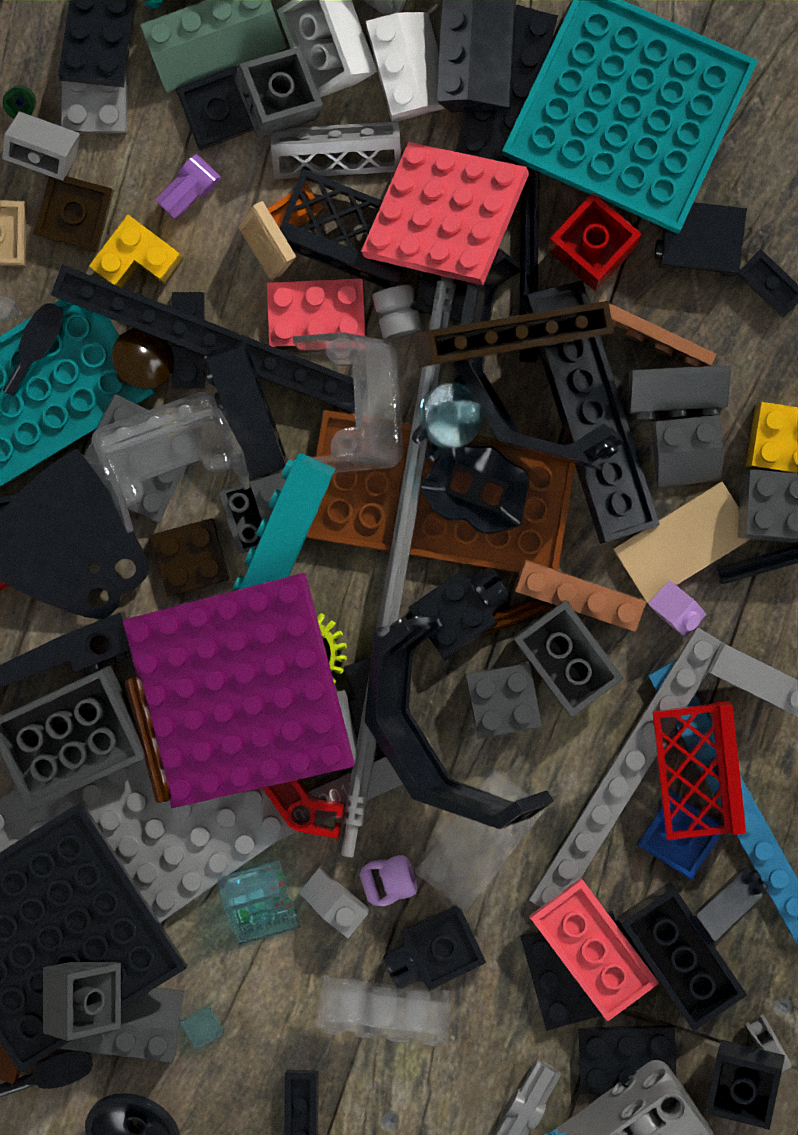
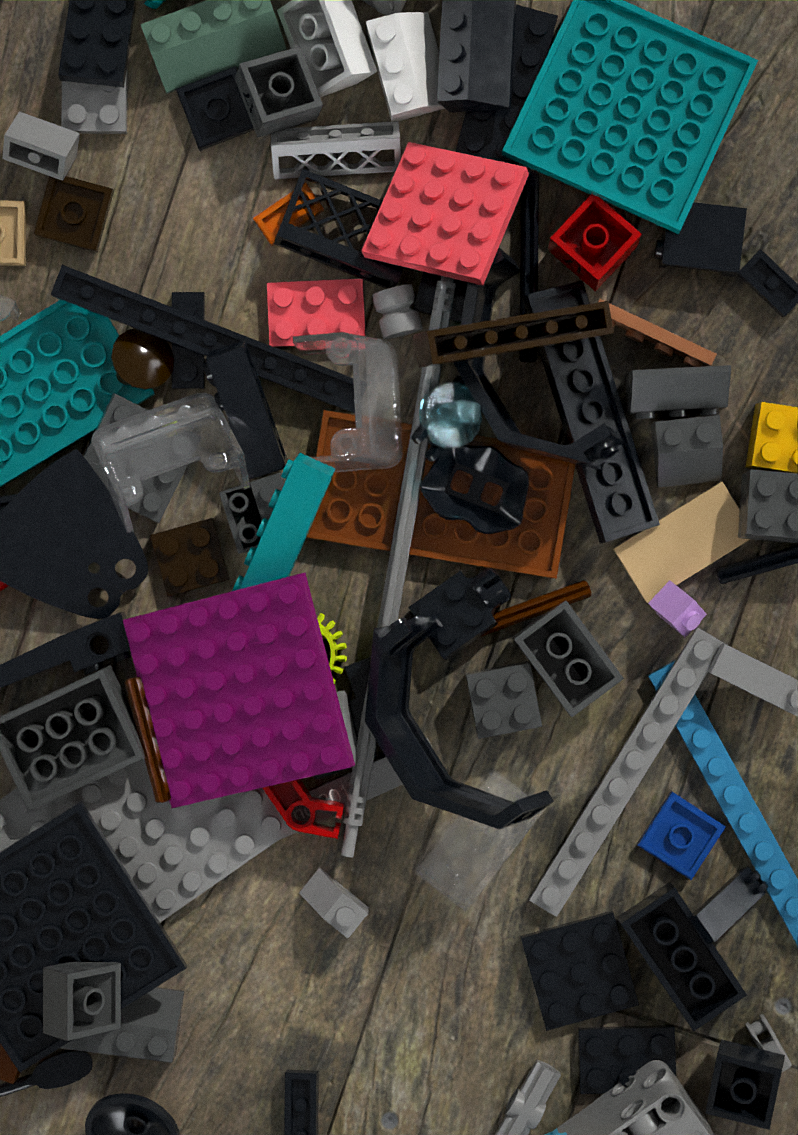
(19, 99): dark green tile -> none
(35, 342): black piece -> none
(133, 247): yellow brick -> none
(193, 181): medium lavender piece -> none
(202, 1027): clear light blue tile -> none
(258, 902): clear light blue slope -> none
(267, 241): tan tile -> none
(383, 1010): clear brick -> none
(396, 877): lavender piece -> none
(434, 951): black plate -> none
(581, 595): nougat plate -> none
(594, 949): coral plate -> none
(727, 768): red fence -> none

